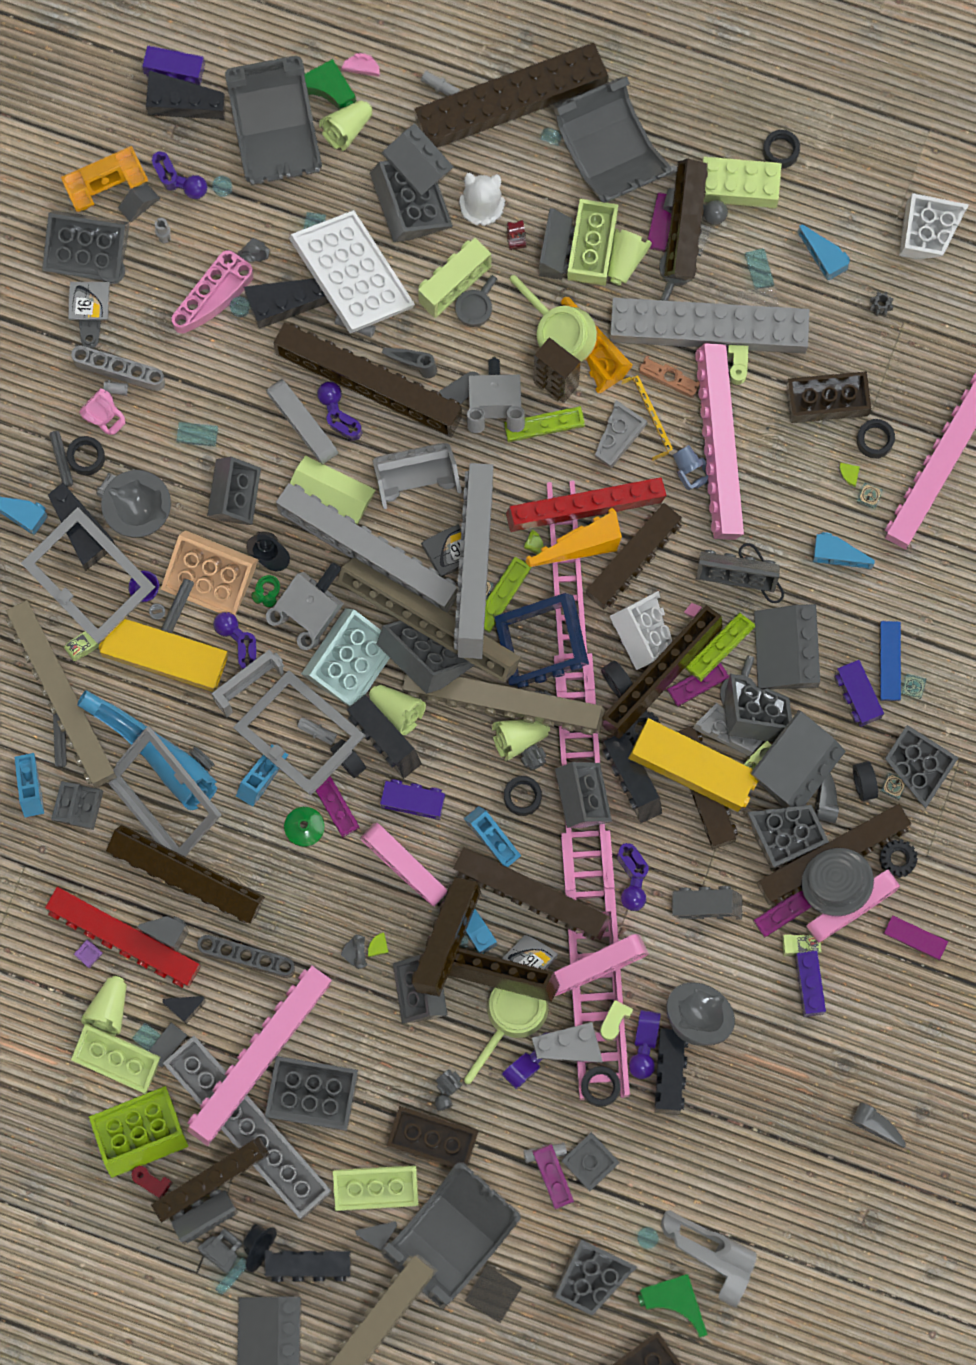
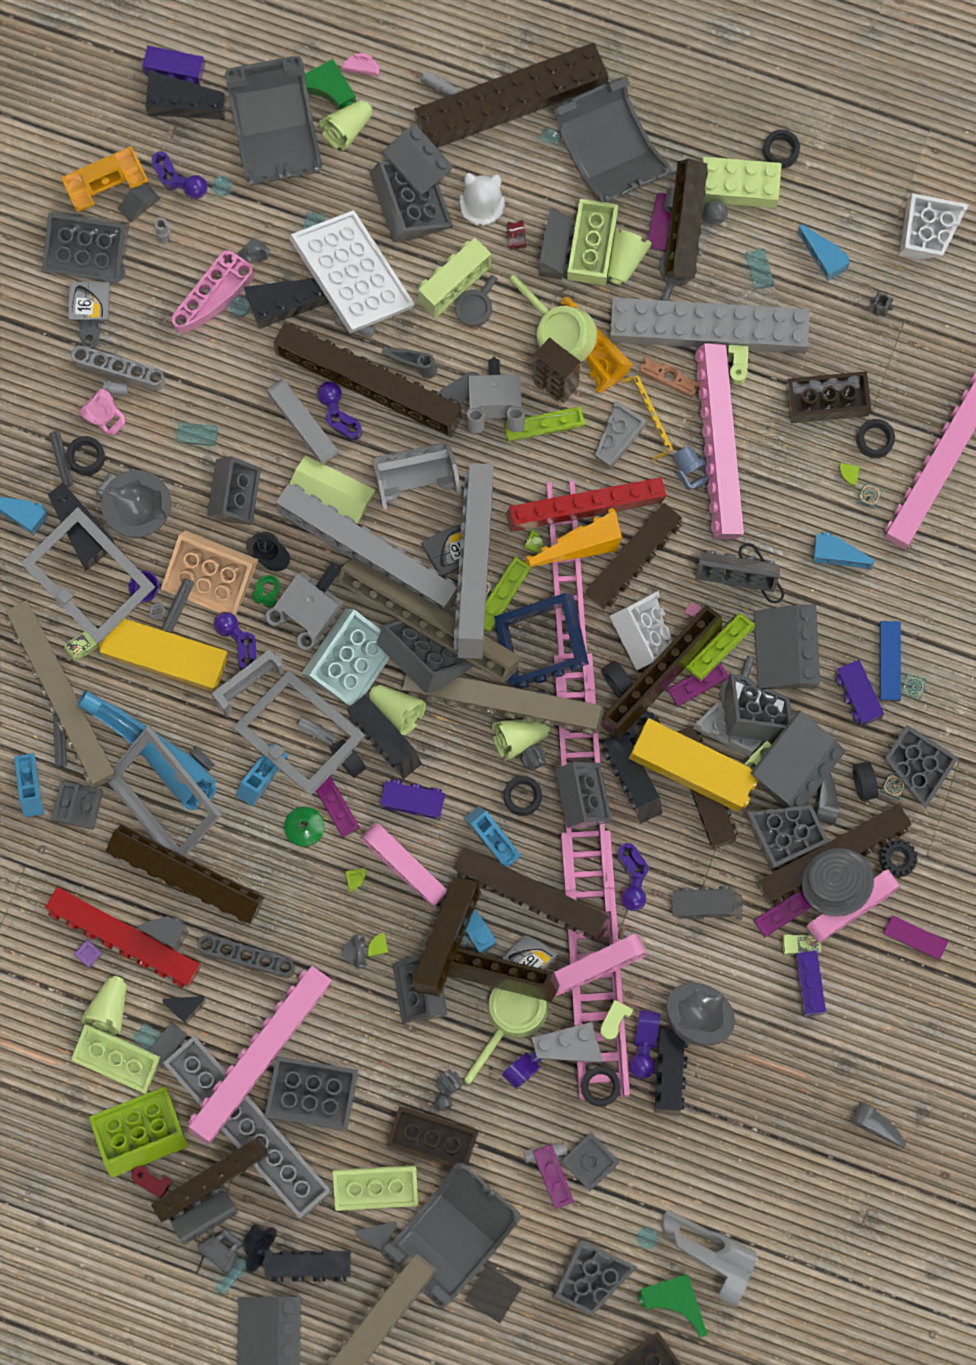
(355, 878): none -> lime tile

